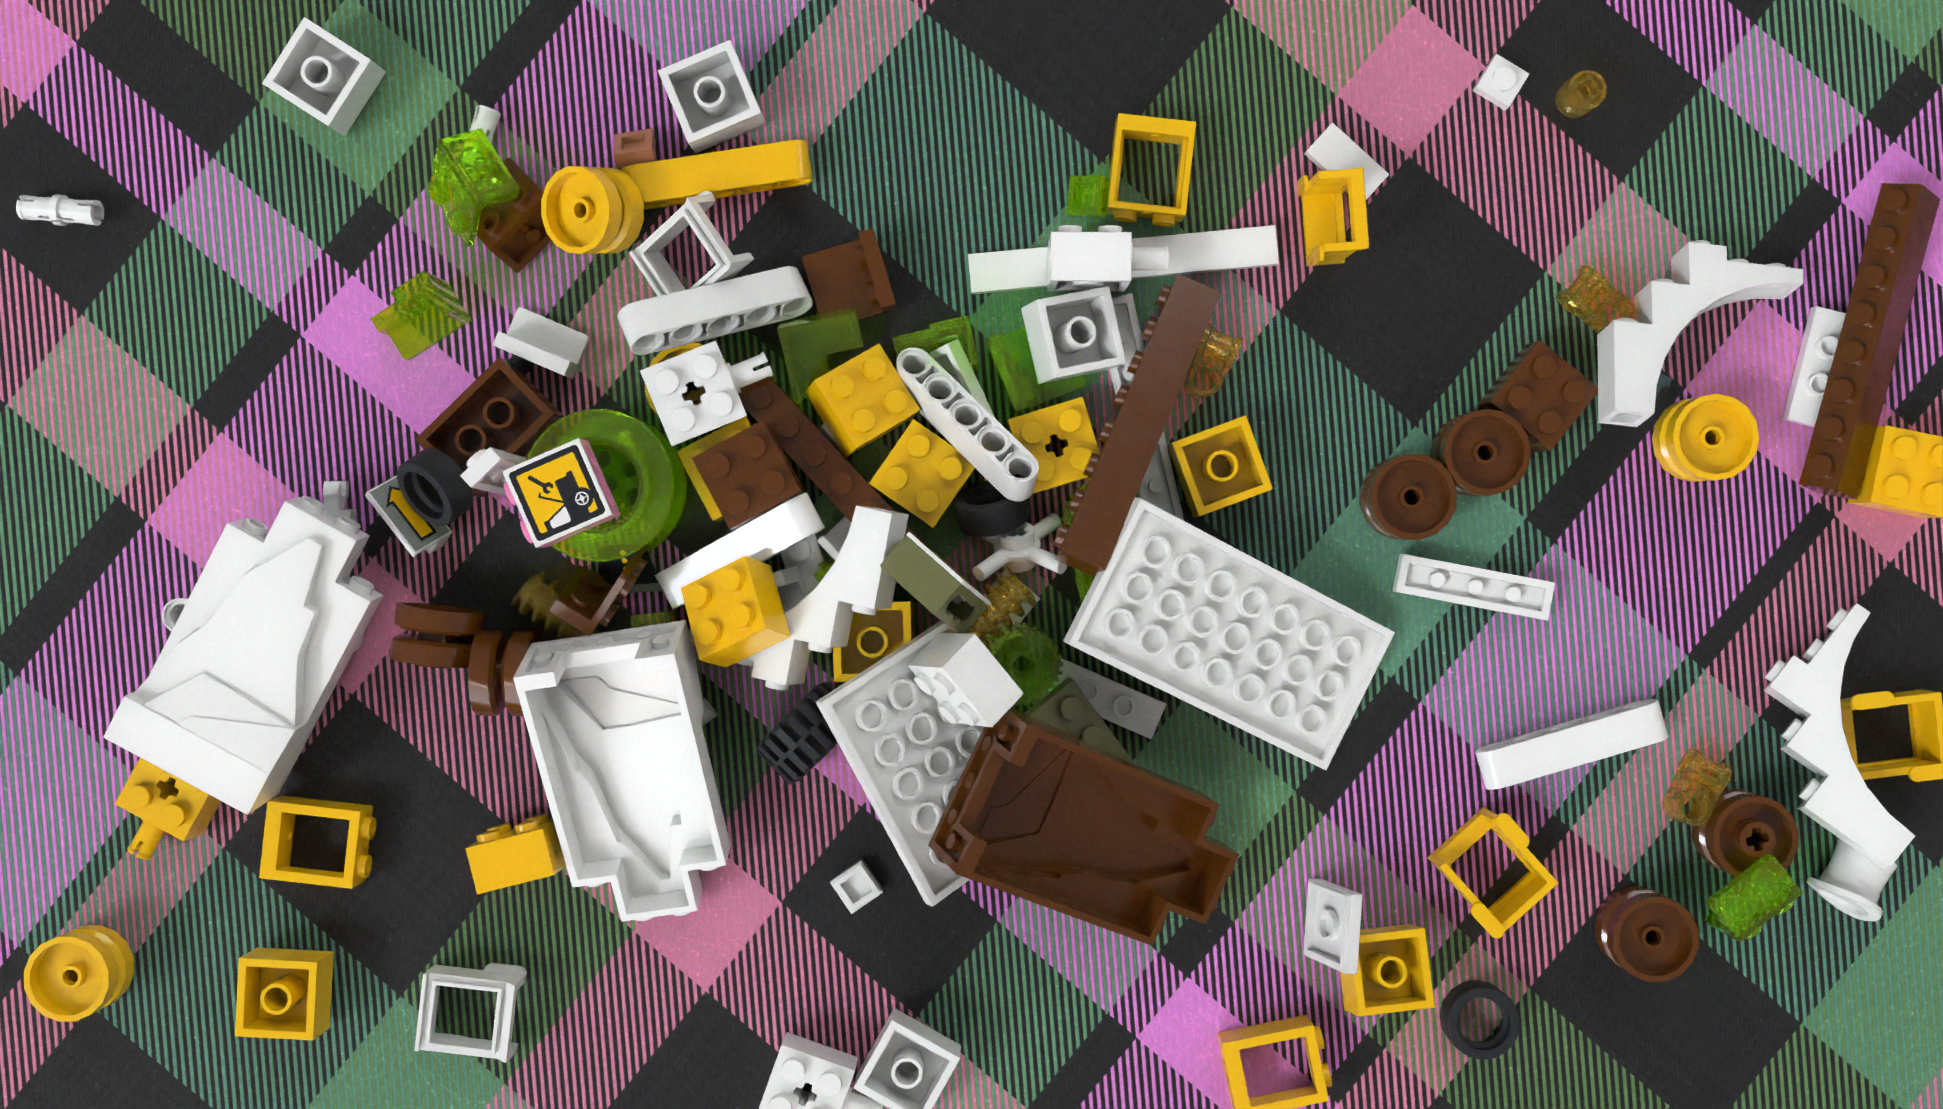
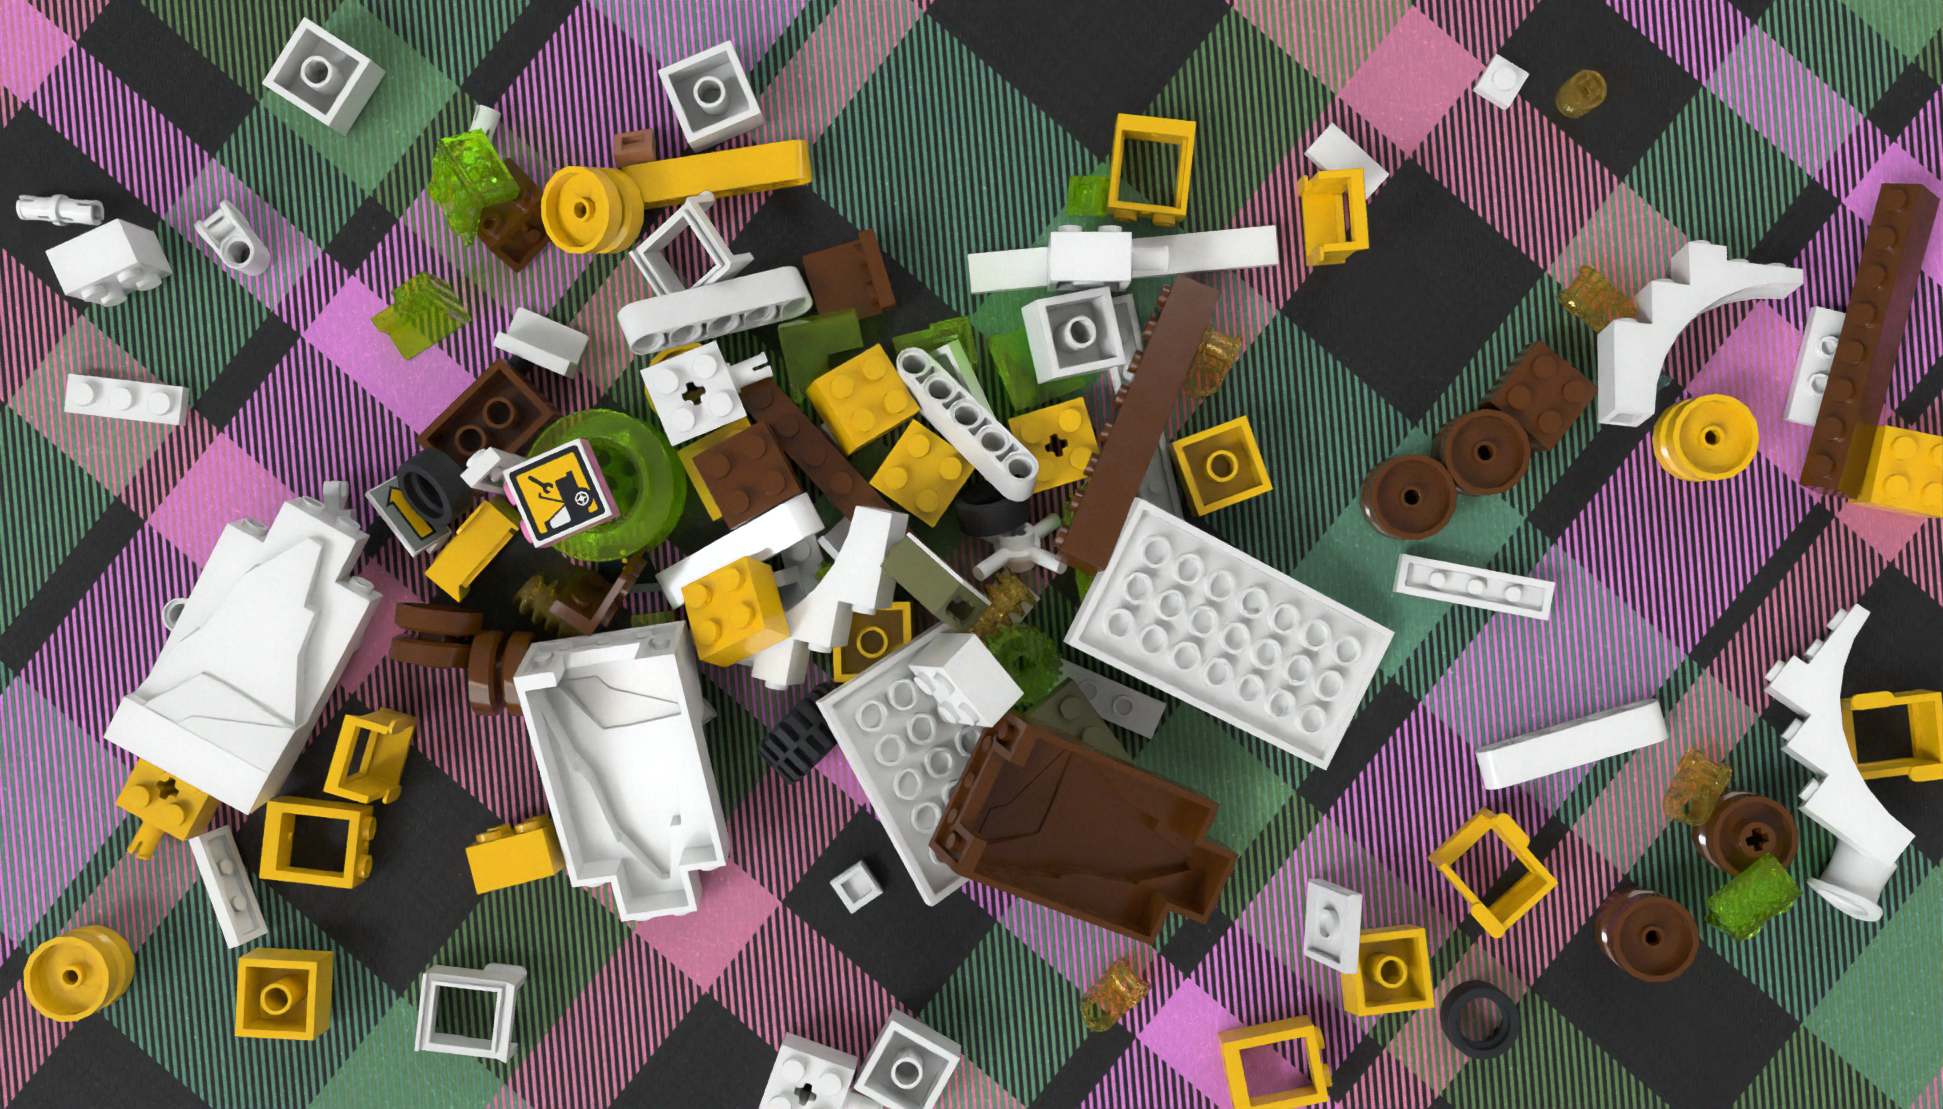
(109, 263): none -> white brick
(126, 399): none -> white plate
(228, 886): none -> white plate
(230, 235): none -> white piece
(382, 758): none -> yellow piece
(474, 546): none -> yellow piece
(1115, 994): none -> clear yellow piece

